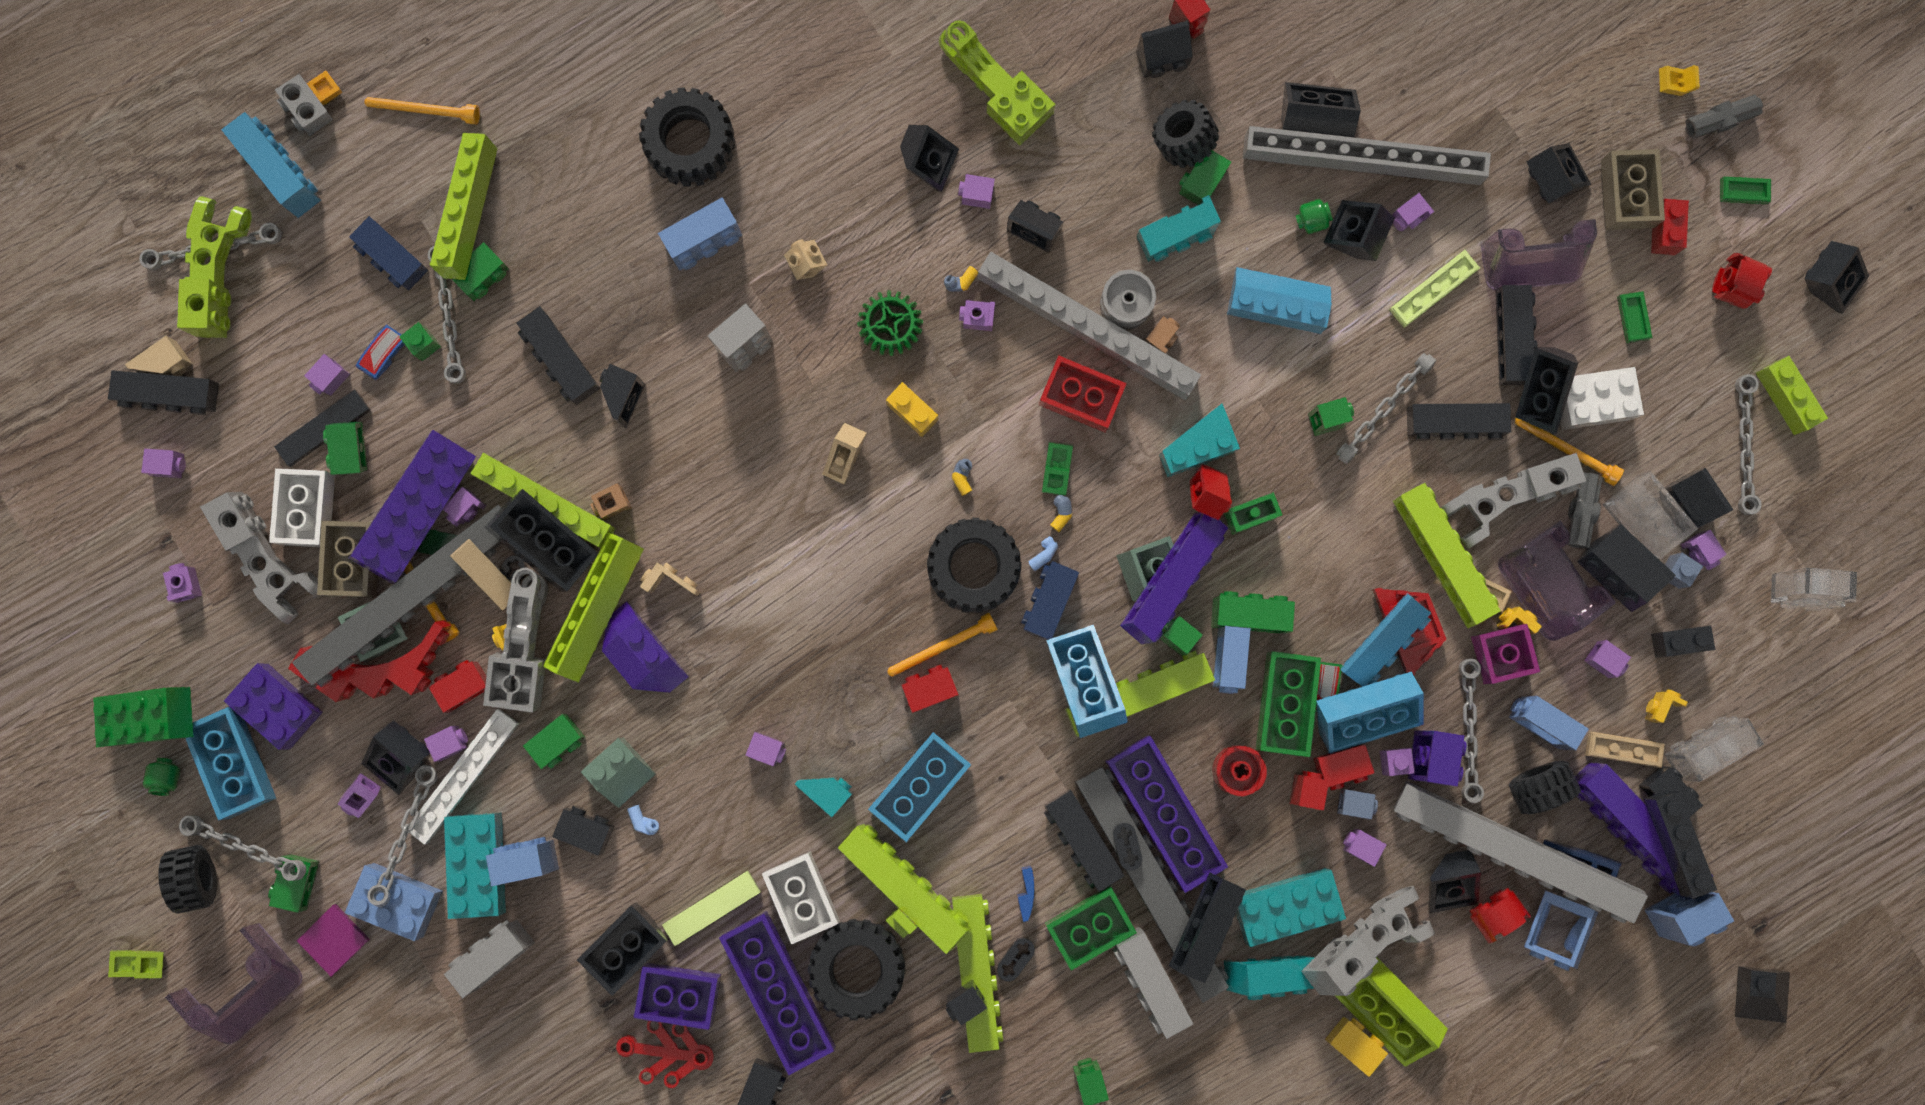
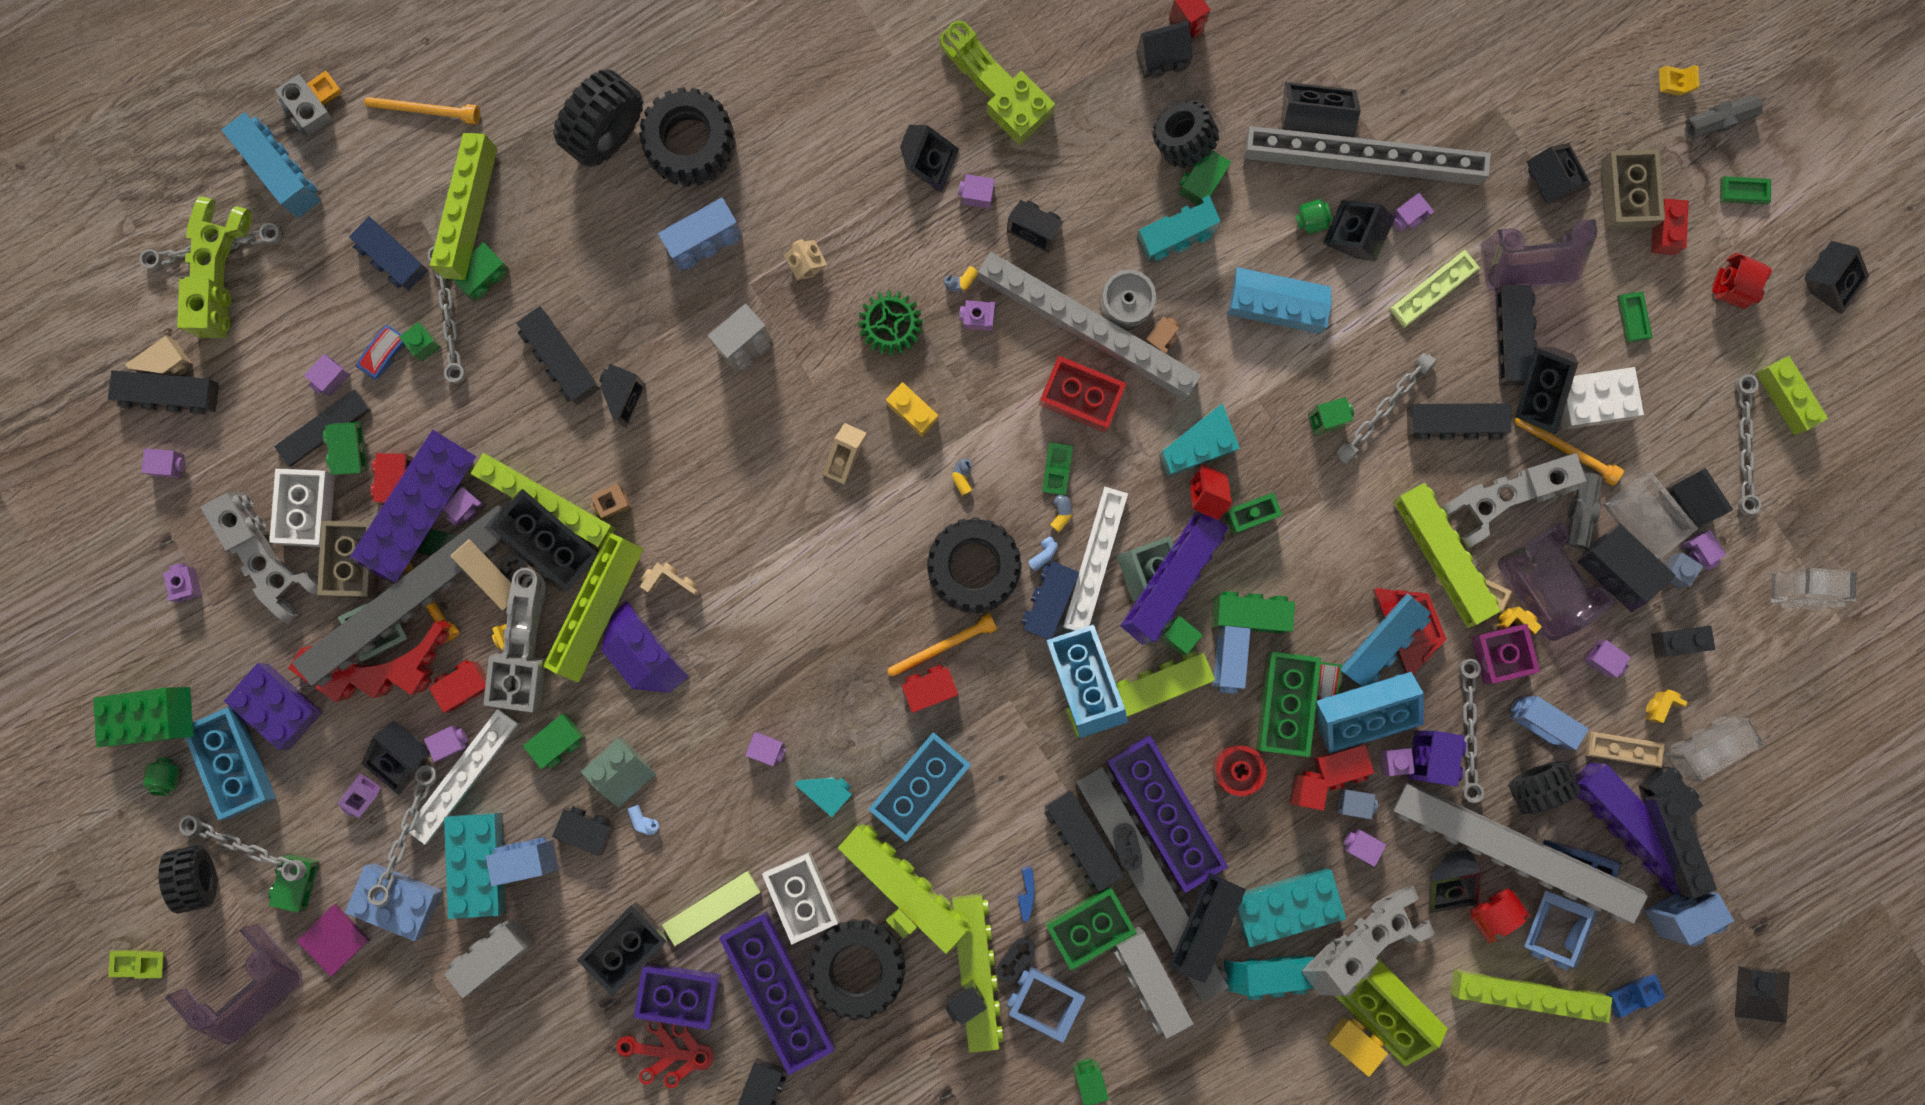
(387, 470): none -> red brick
(598, 117): none -> black tyre
(1069, 1014): none -> medium blue window
(1095, 559): none -> white plate
(1531, 996): none -> lime brick
(1636, 995): none -> blue slope

